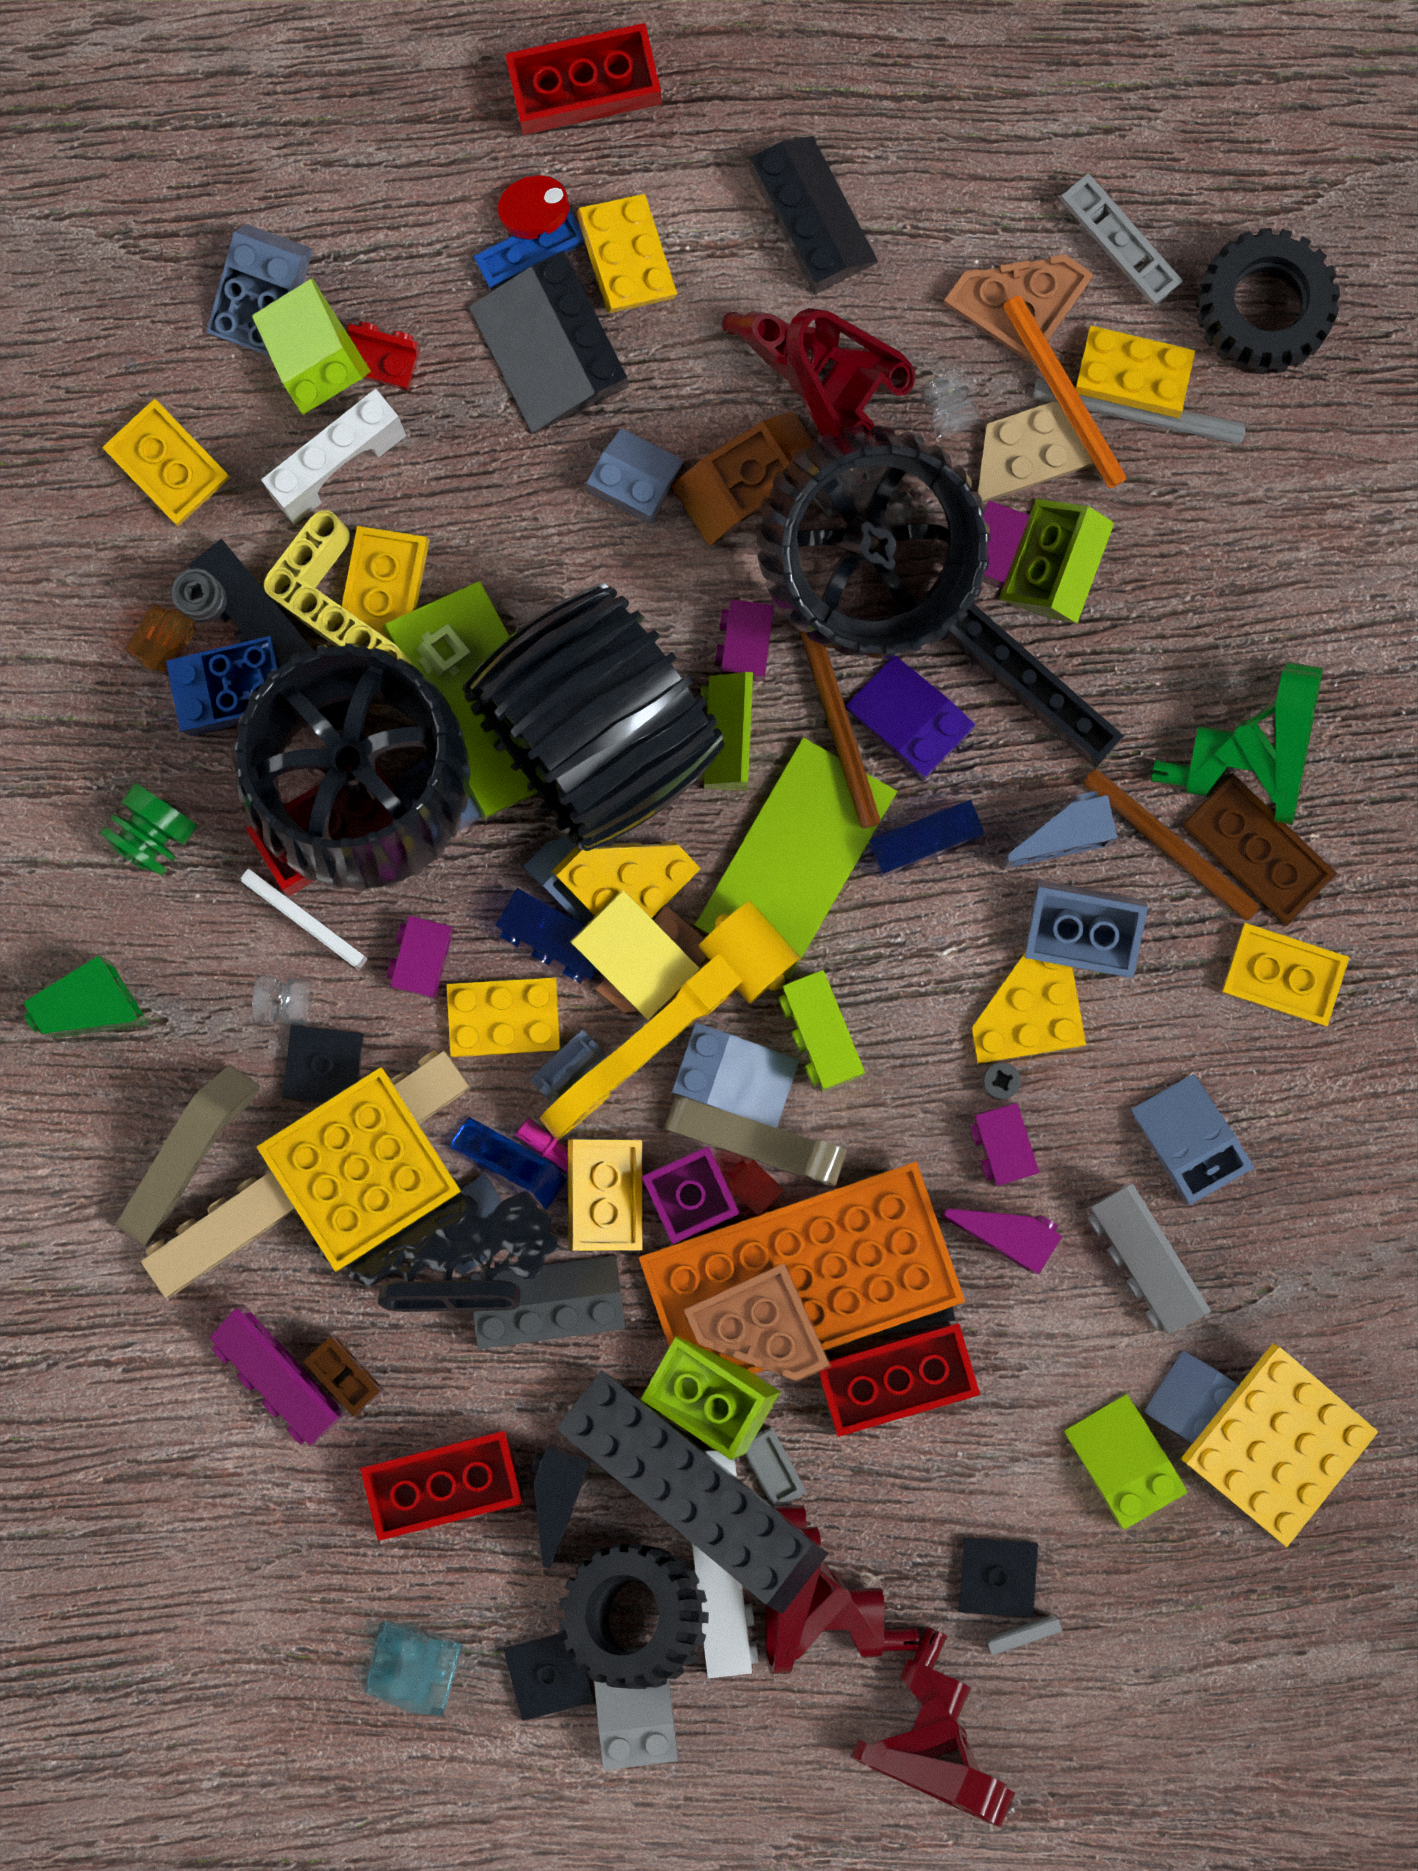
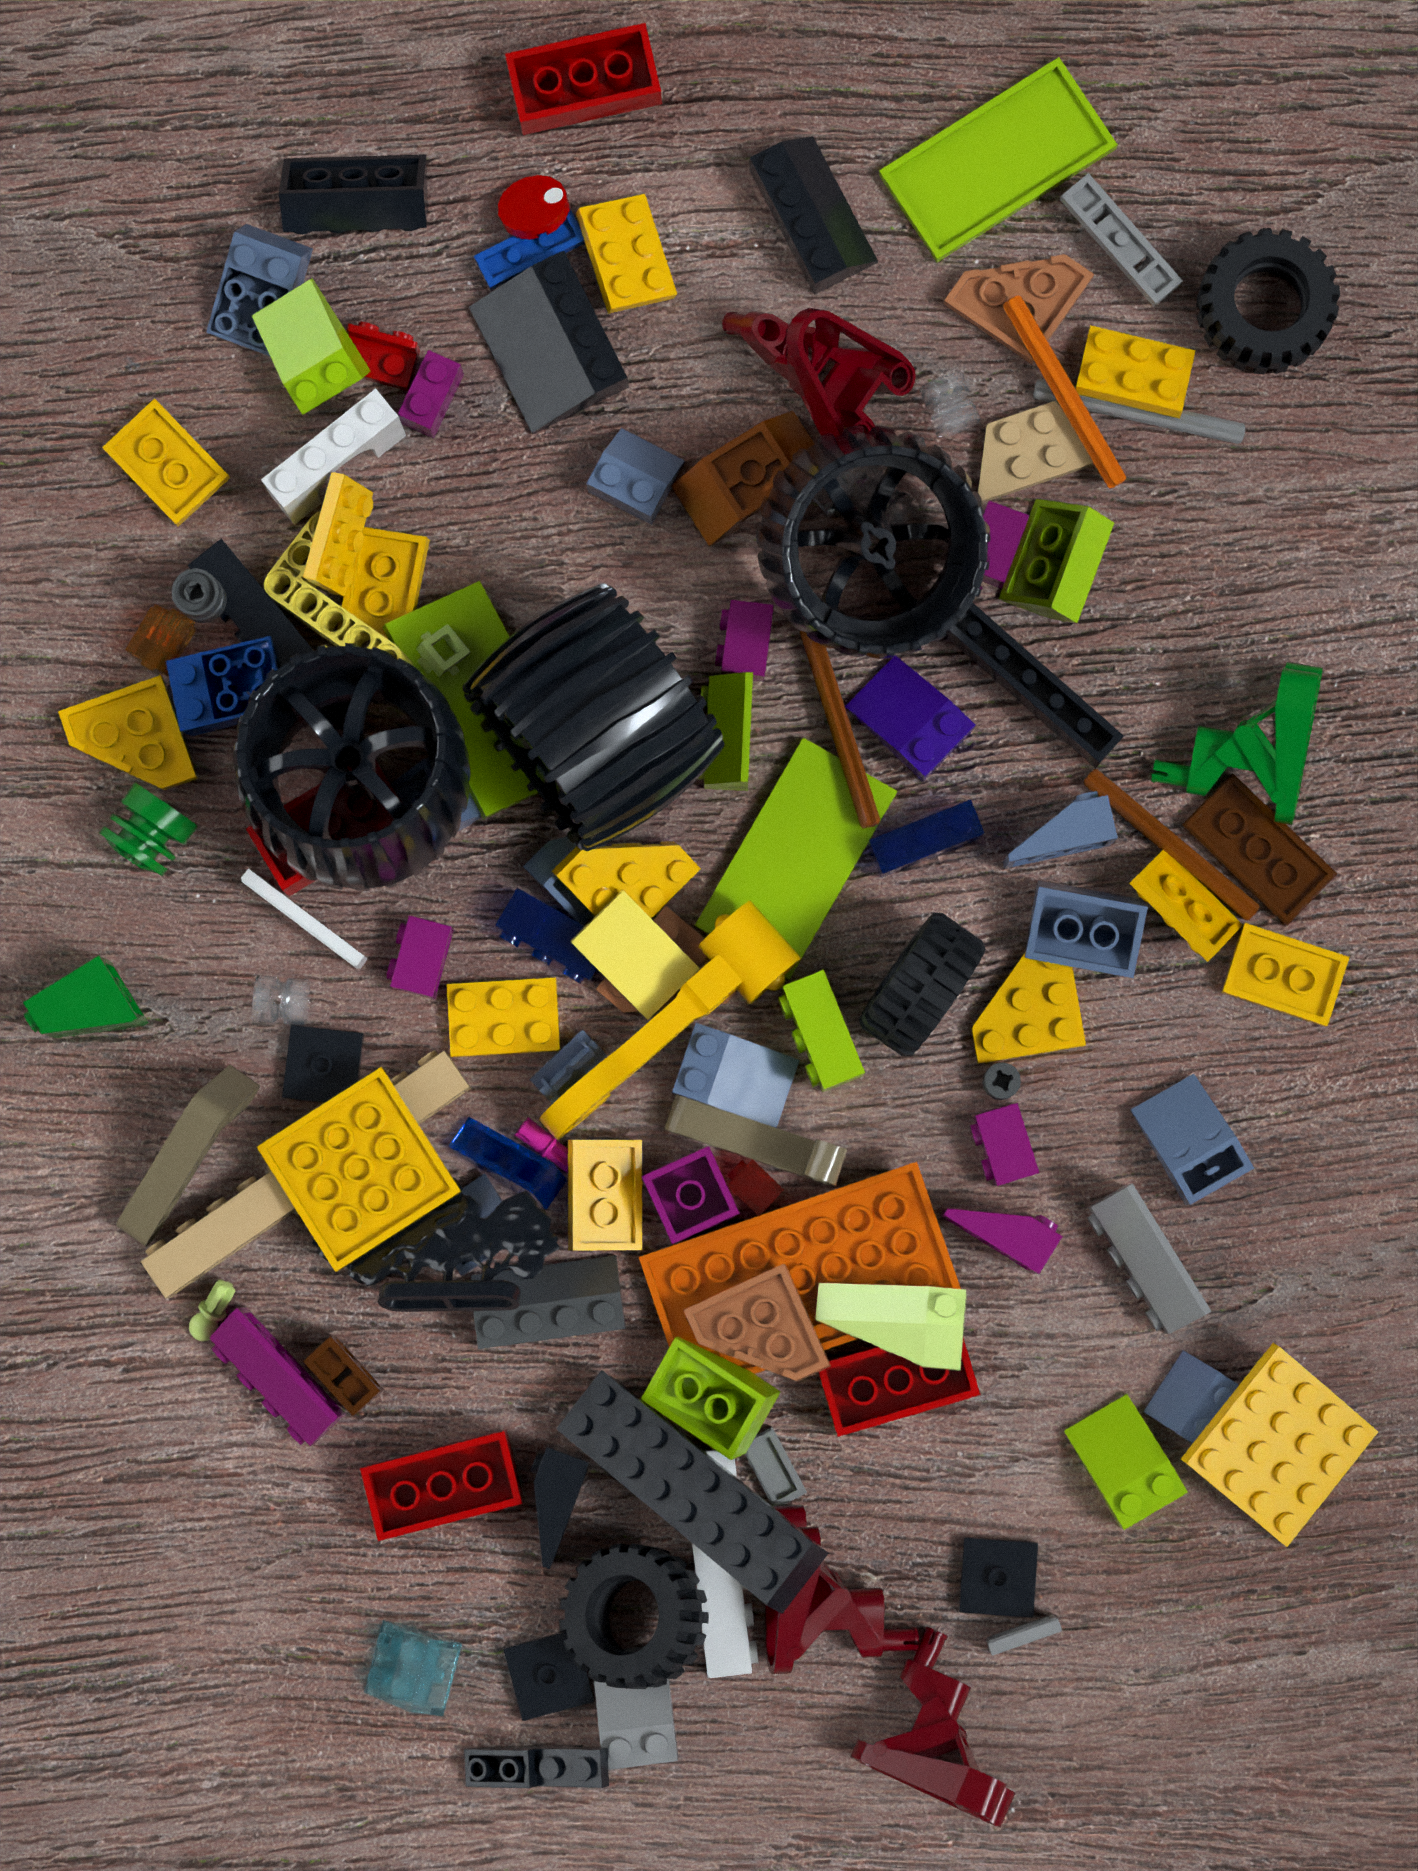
(133, 732): none -> yellow plate
(211, 1310): none -> yellowish green axle
(338, 534): none -> yellow plate
(354, 193): none -> black slope
(430, 394): none -> magenta brick
(536, 1766): none -> black slope
(909, 1321): none -> yellowish green wedge
(922, 984): none -> black tyre
(998, 159): none -> lime tile
(1186, 905): none -> yellow plate

